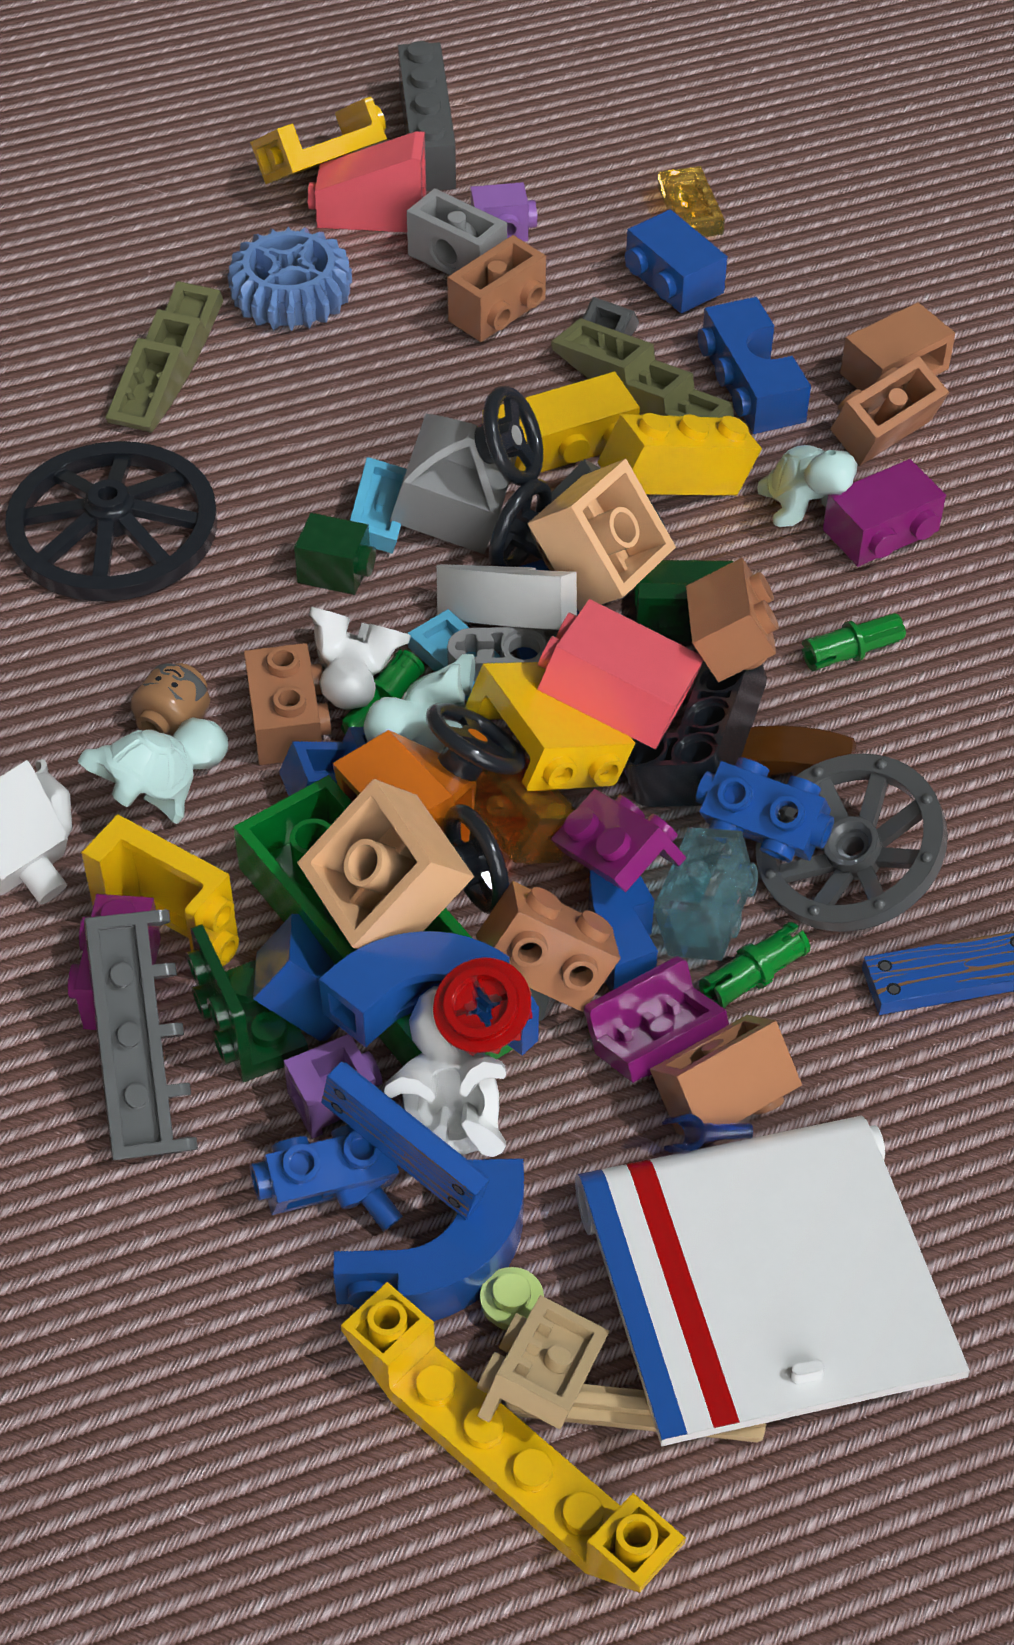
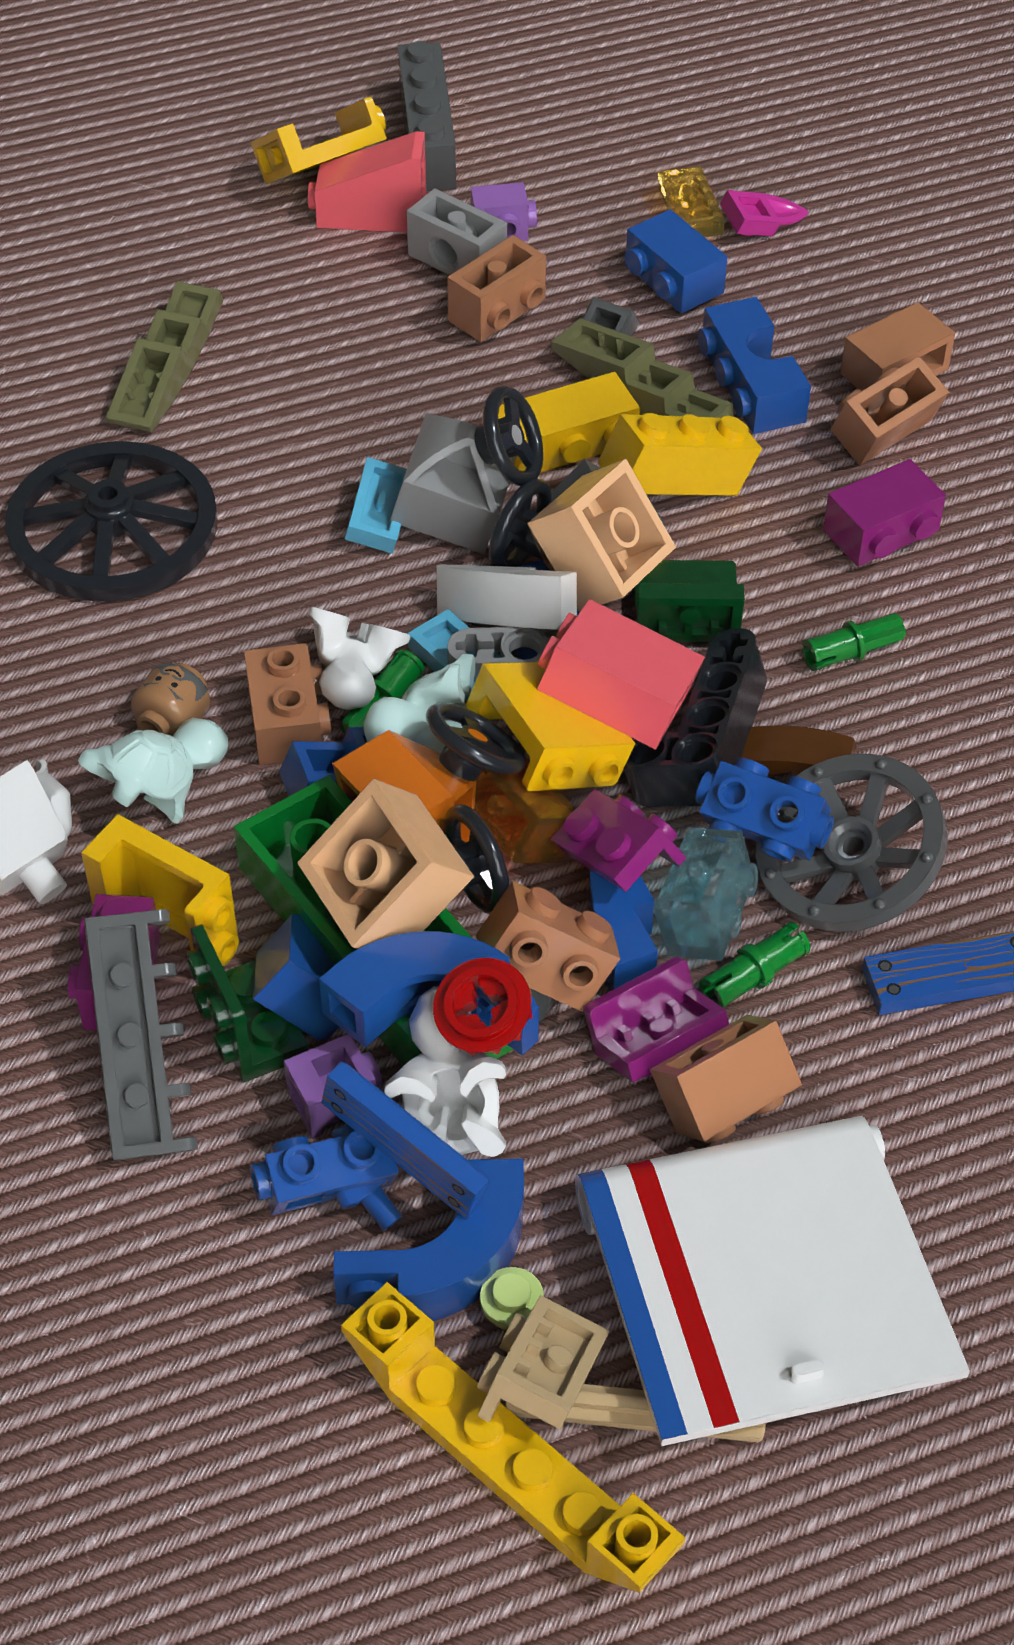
(289, 278): medium blue gear -> none
(333, 553): dark green brick -> none
(698, 1132): clear blue hand -> none
(732, 619): nougat brick -> none
(760, 212): none -> dark pink plate
(806, 475): light aqua animal -> none

